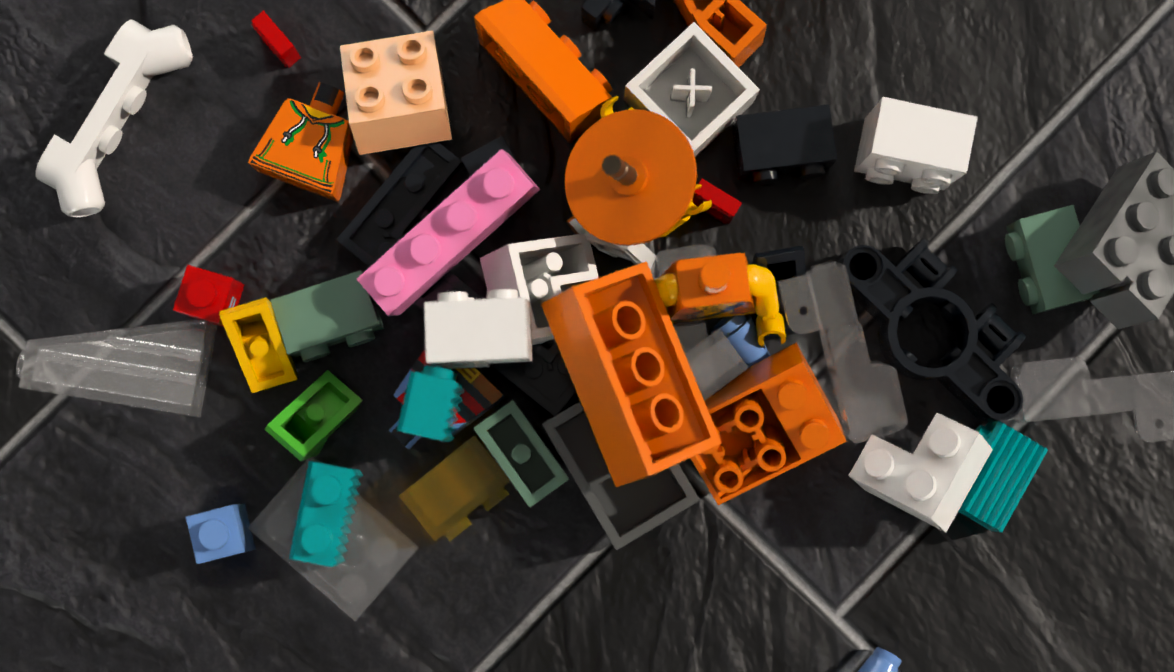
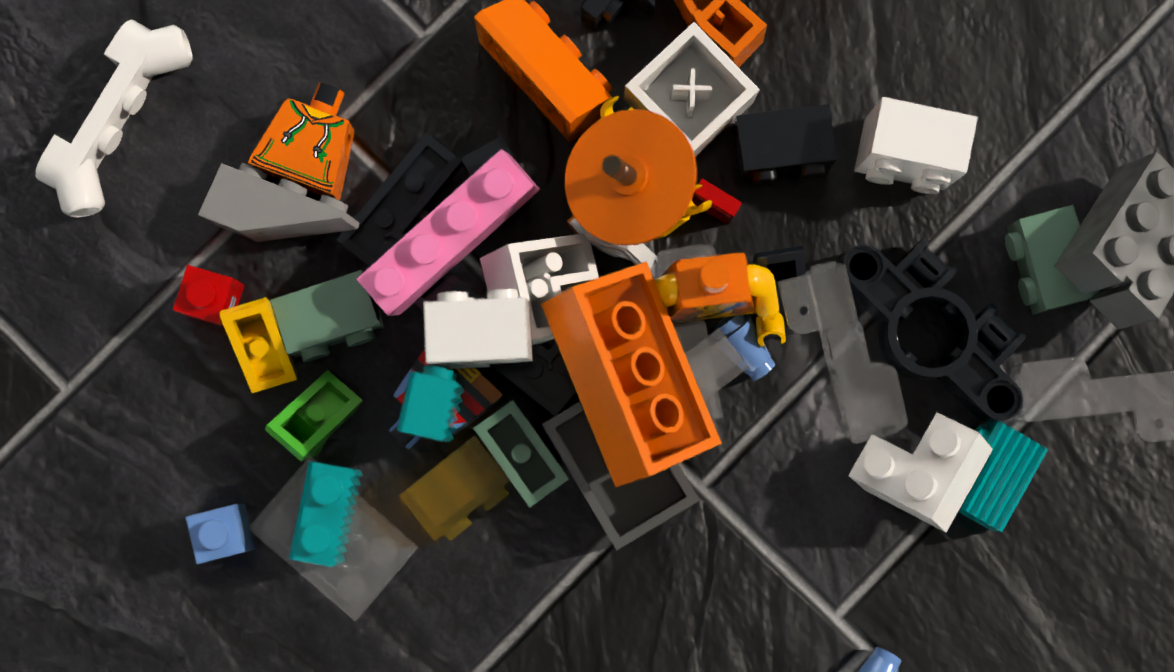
(134, 366): clear slope -> none
(266, 211): none -> light grey slope
(275, 39): red tile -> none
(395, 92): light nougat brick -> none
(767, 425): orange slope -> none

